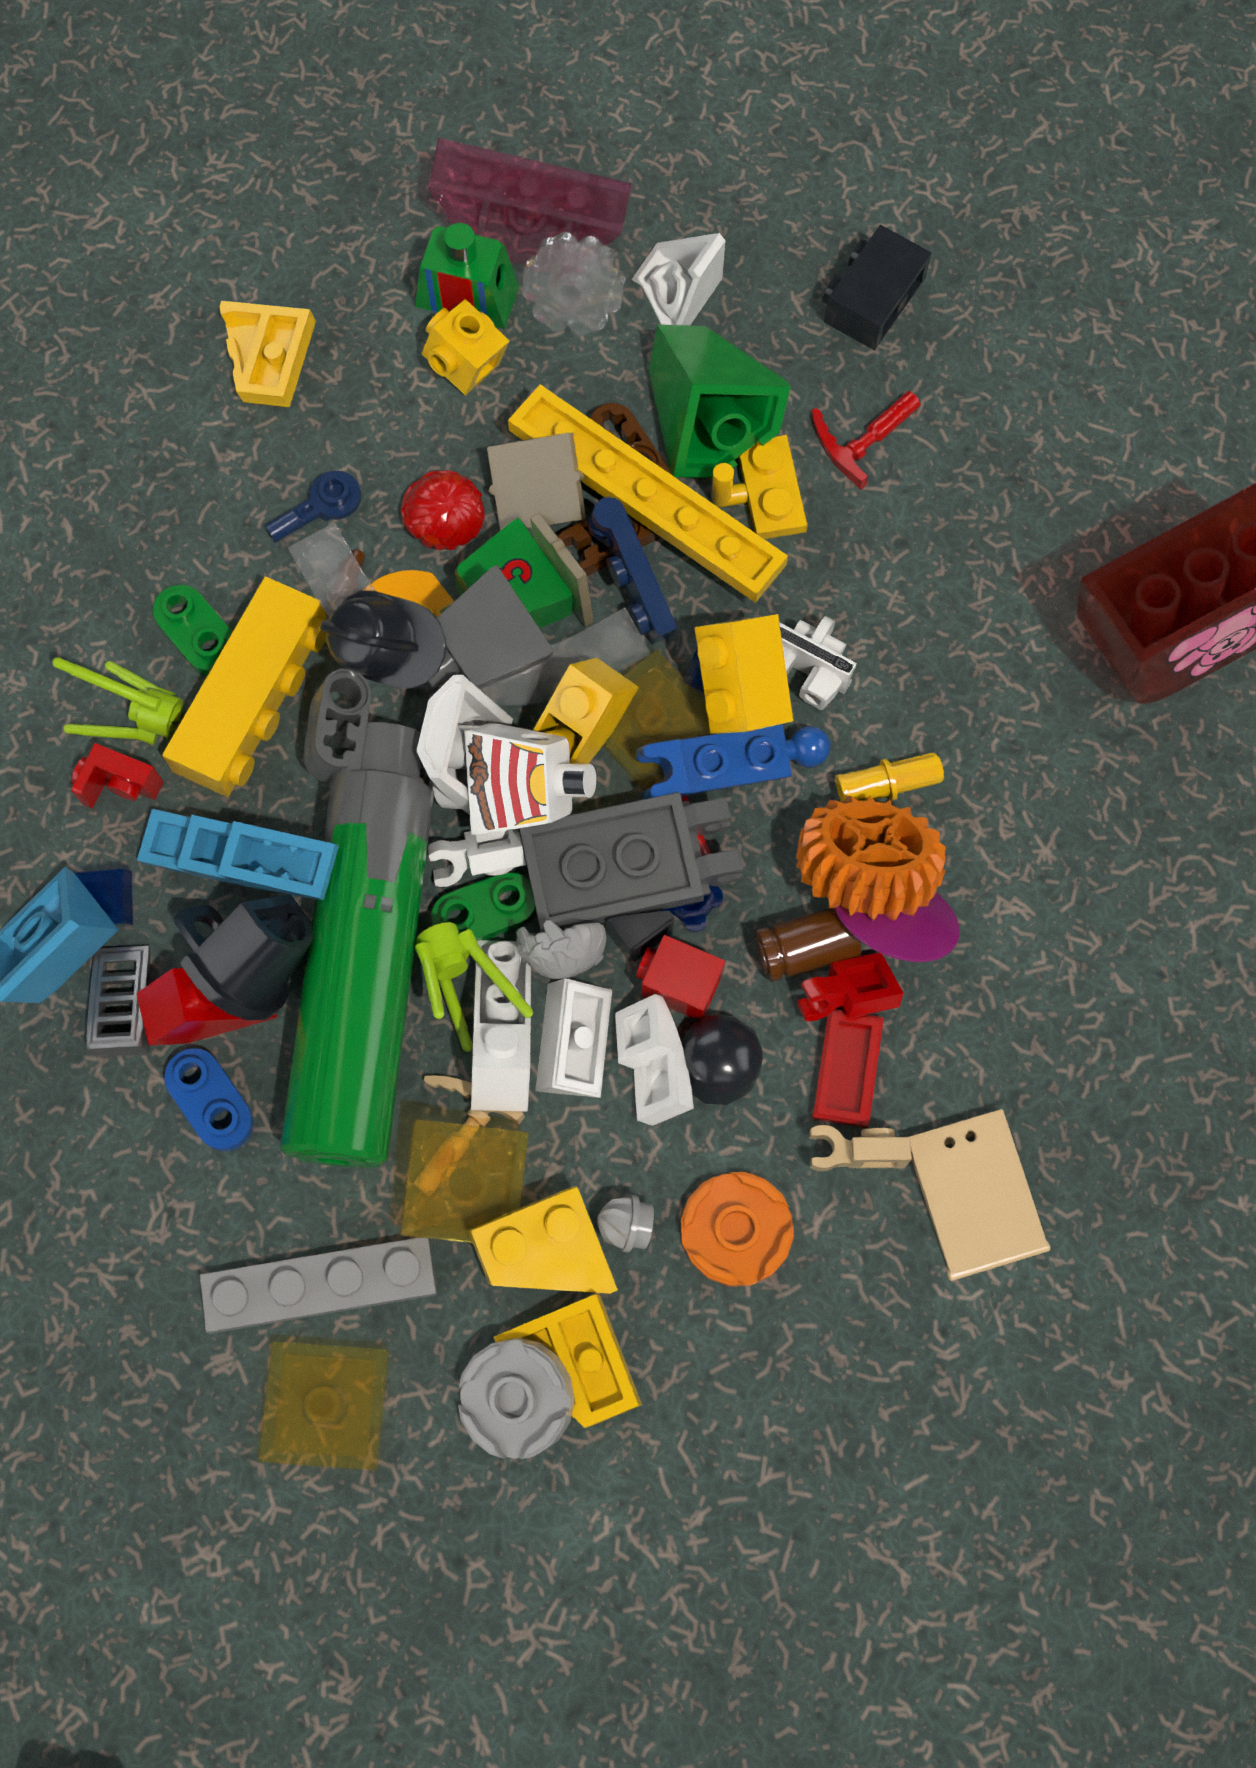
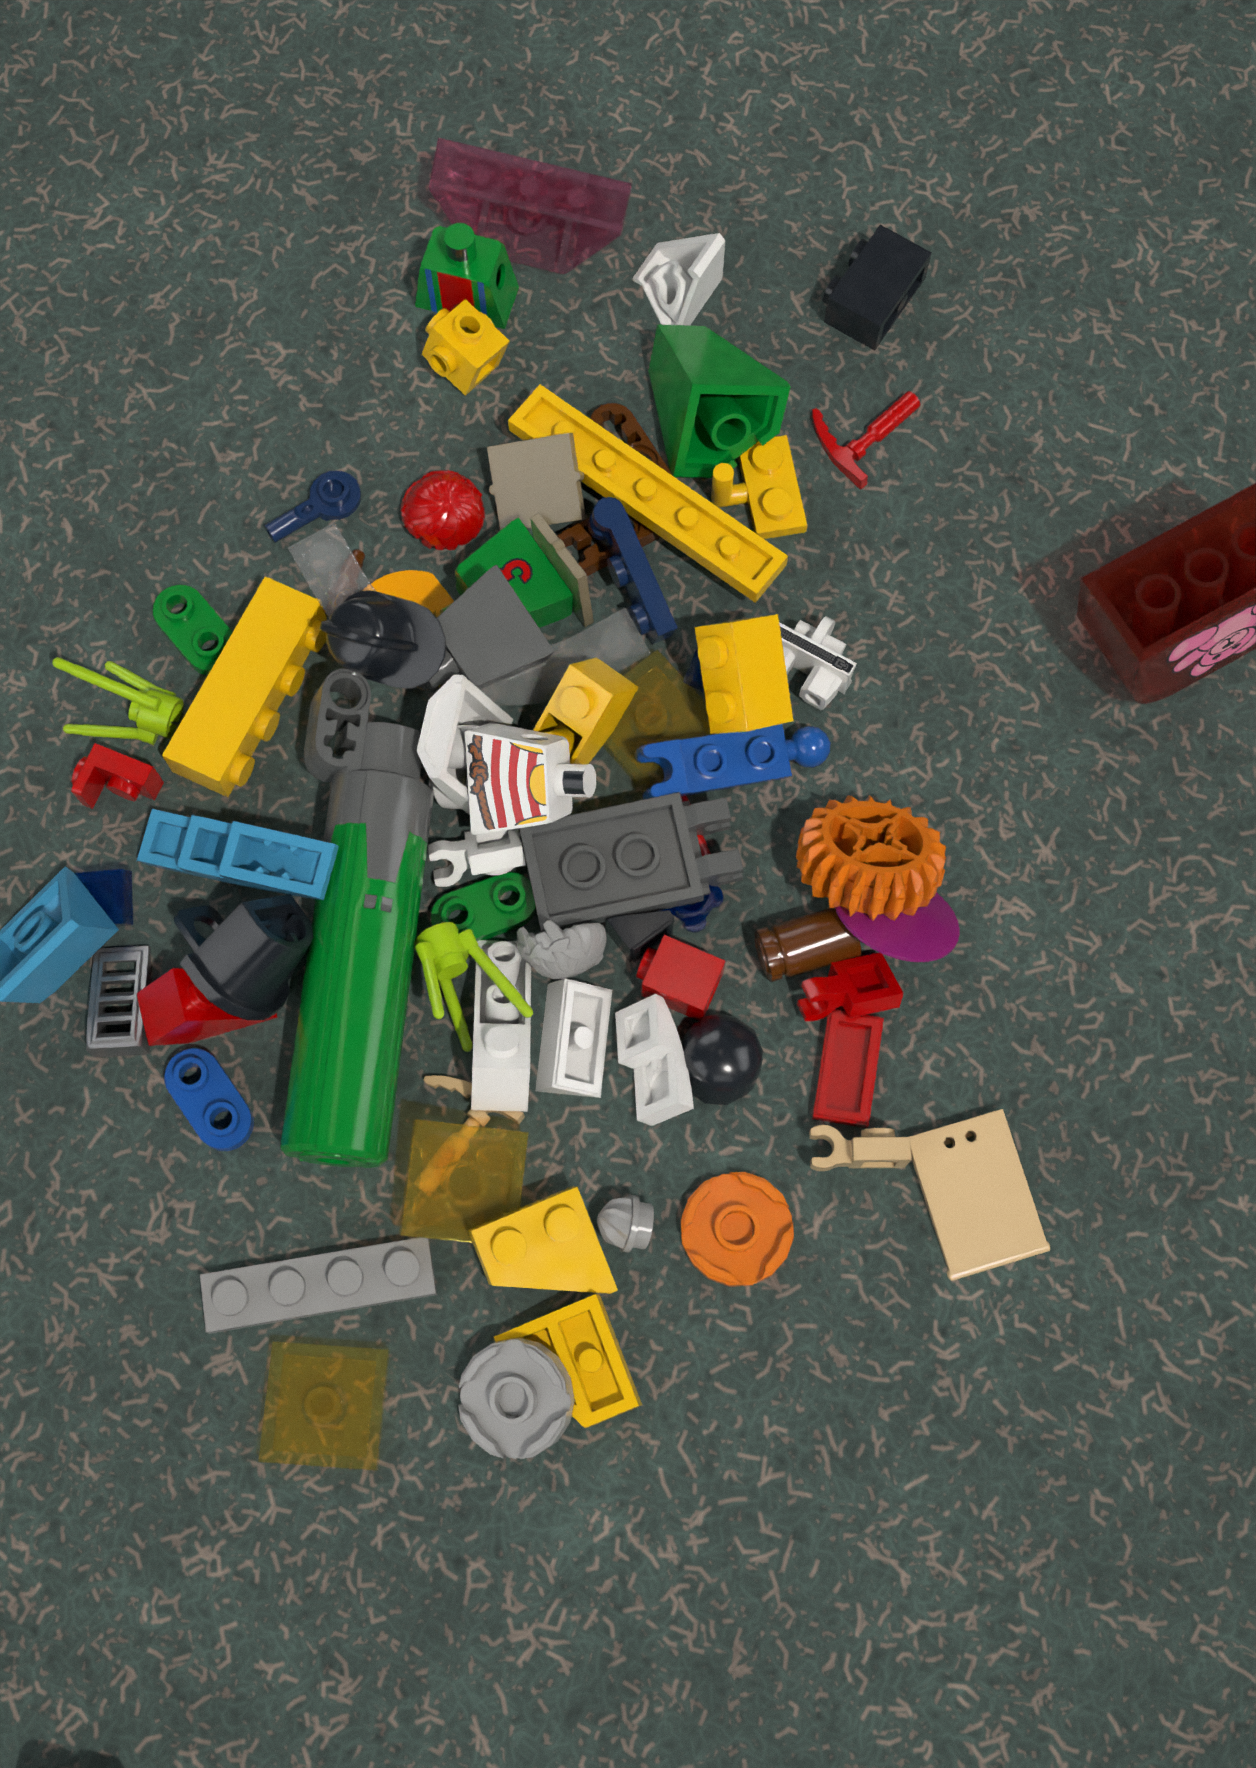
(266, 349): yellow wing -> none
(573, 283): clear plant -> none
(890, 778): yellow axle -> none

